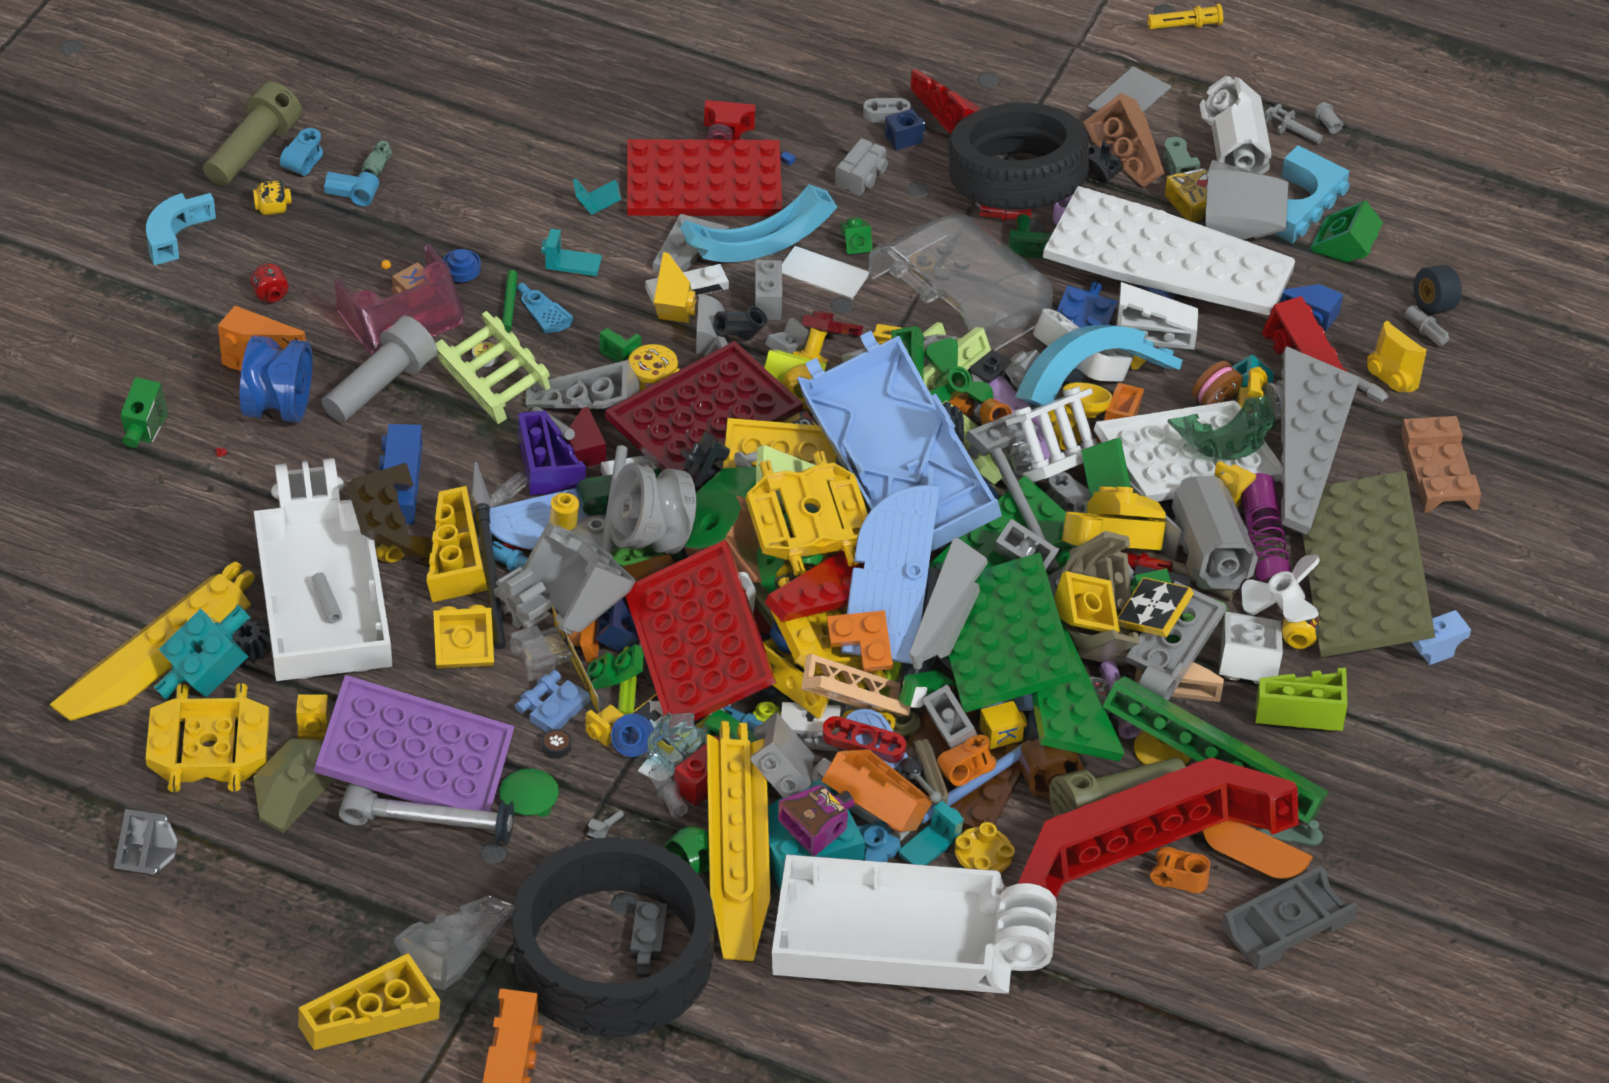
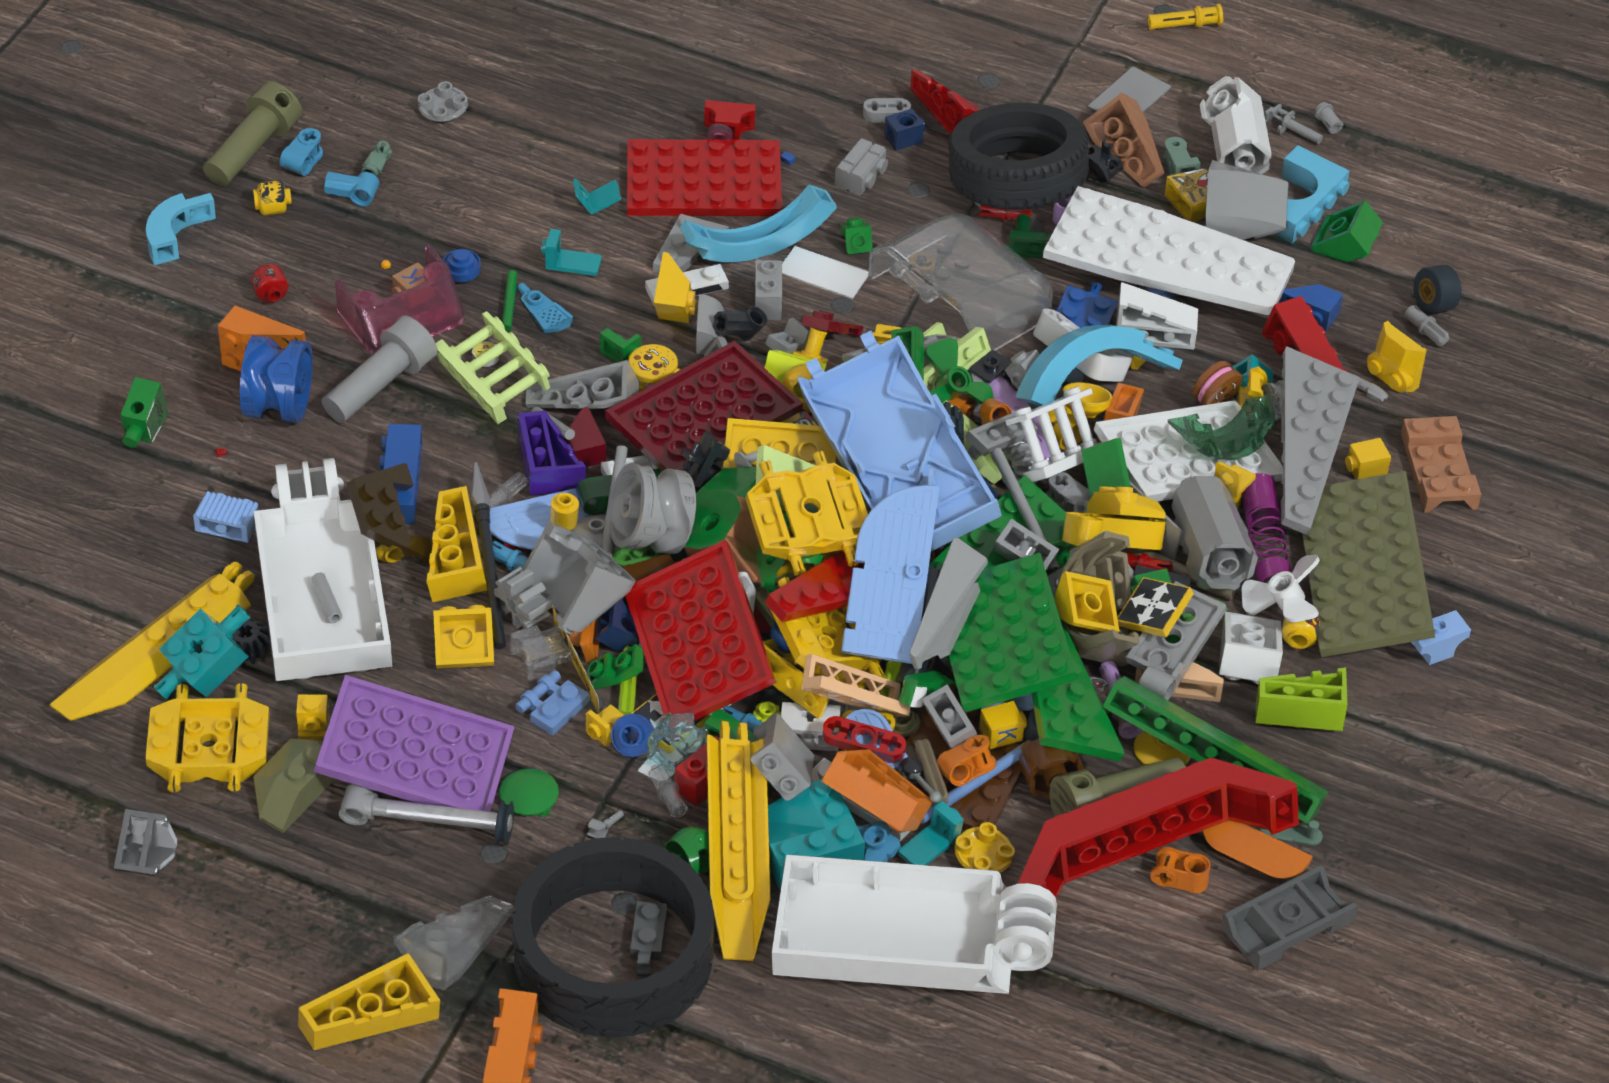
(226, 516): none -> light blue brick
(443, 102): none -> light grey dish
(556, 743): tile -> none
(815, 817): torso -> none
(866, 630): orange plate -> none
(1368, 459): none -> yellow brick

